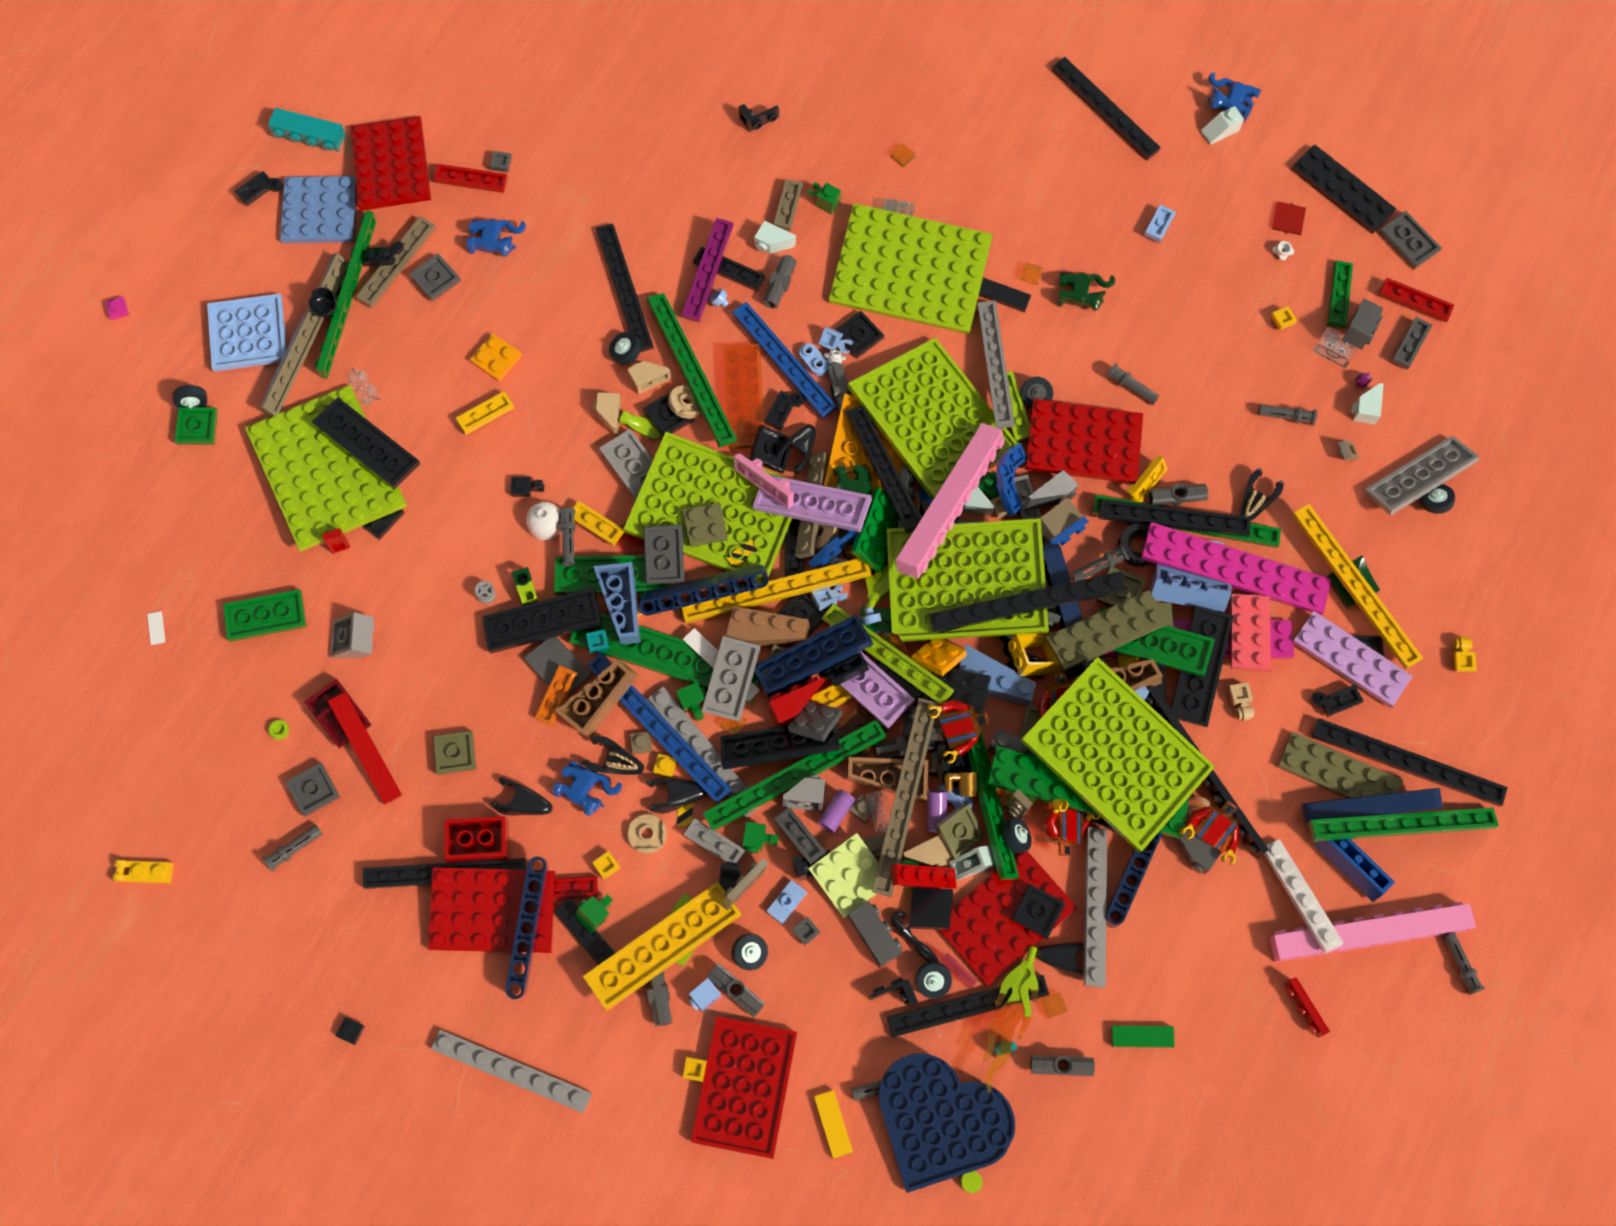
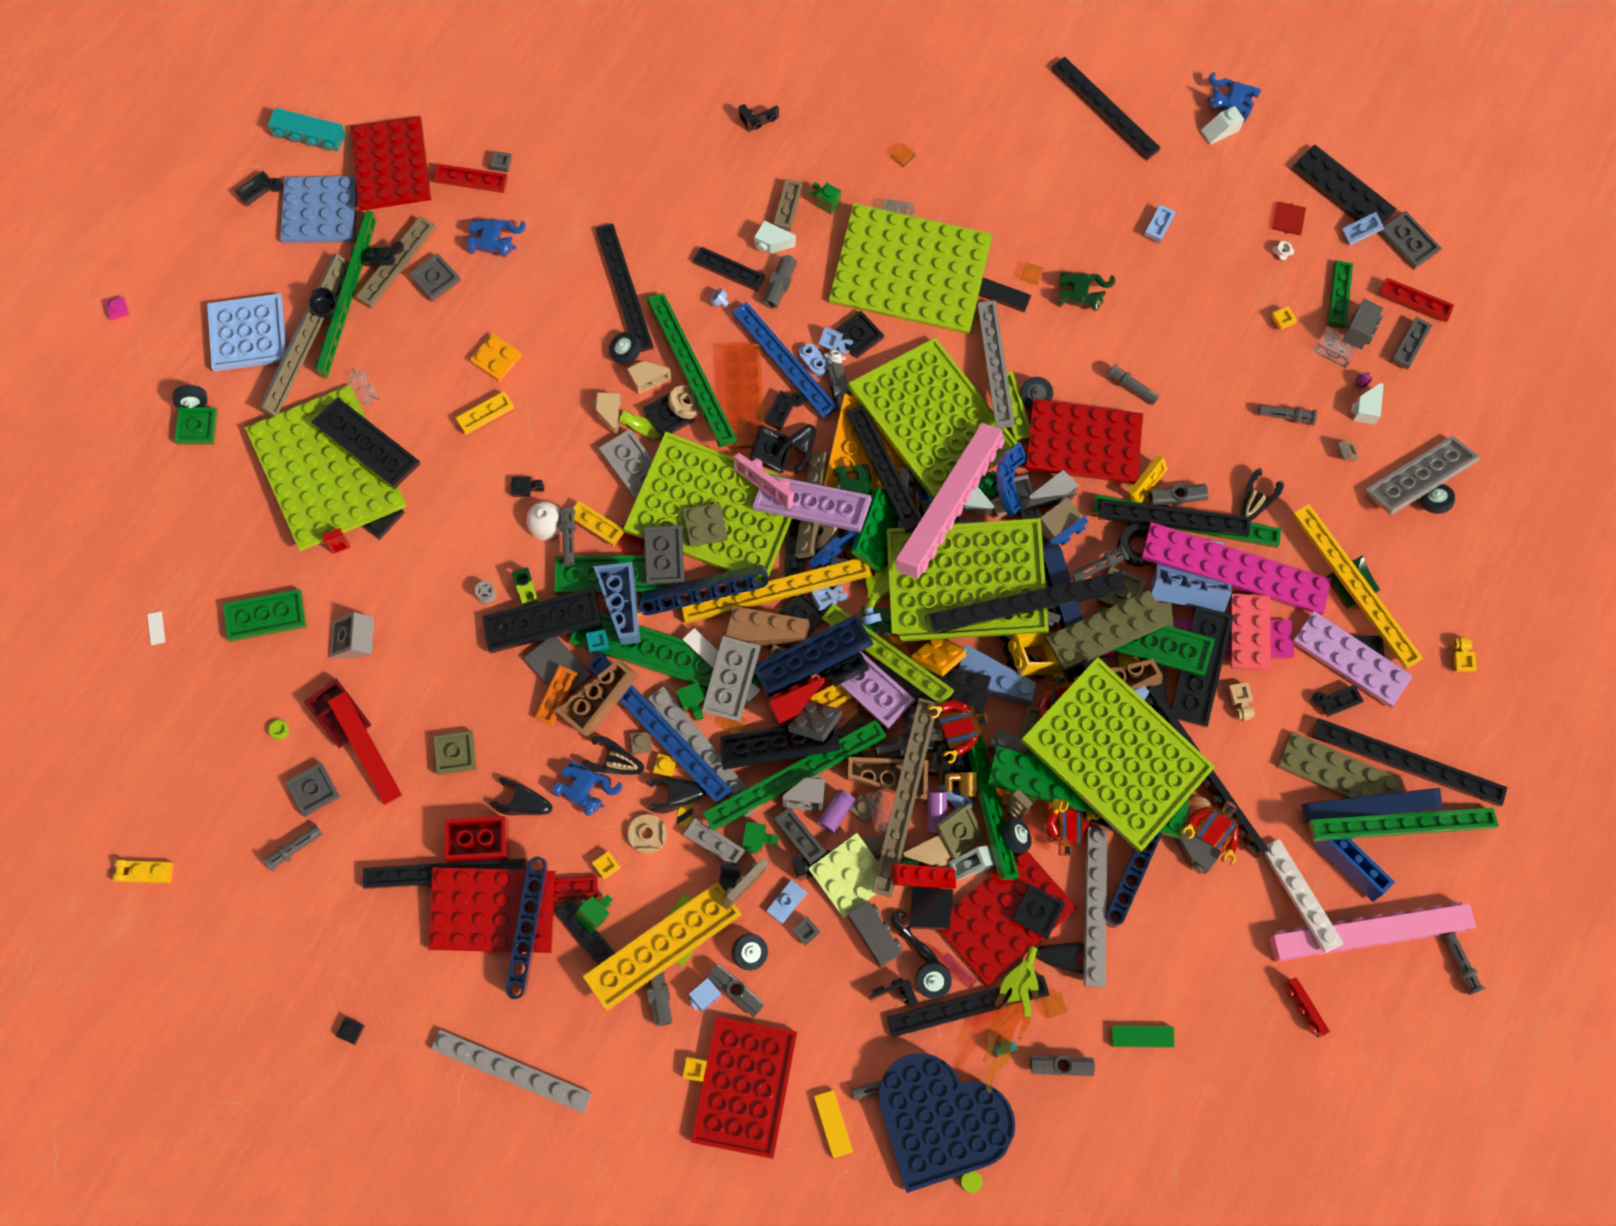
(707, 270): magenta plate -> none
(748, 549): sticker -> none
(1363, 228): none -> light blue plate

